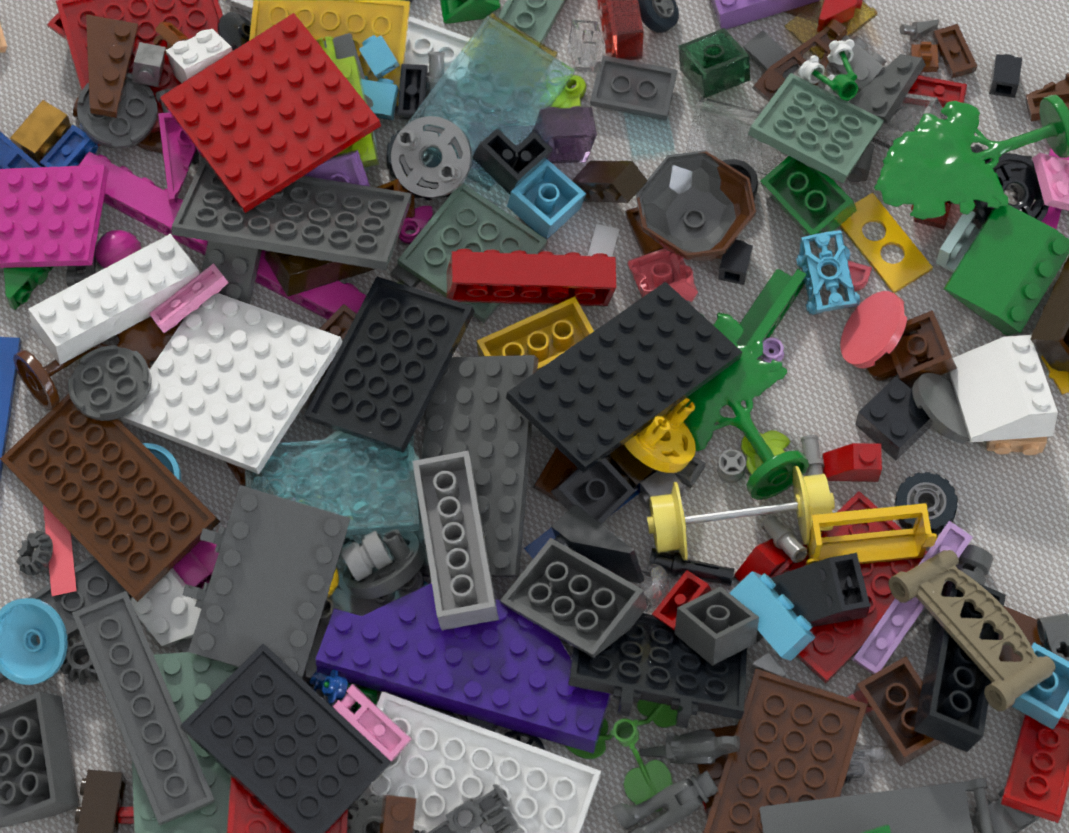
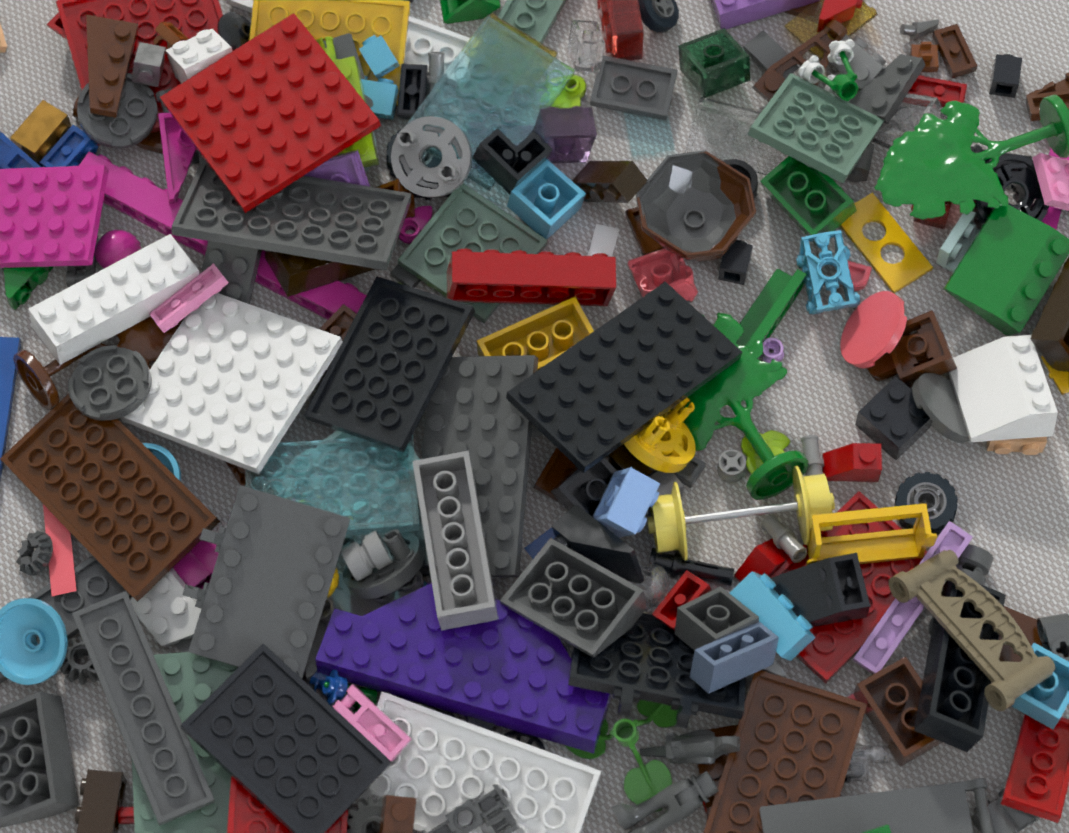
(626, 502): none -> light blue brick
(734, 657): none -> sand blue brick

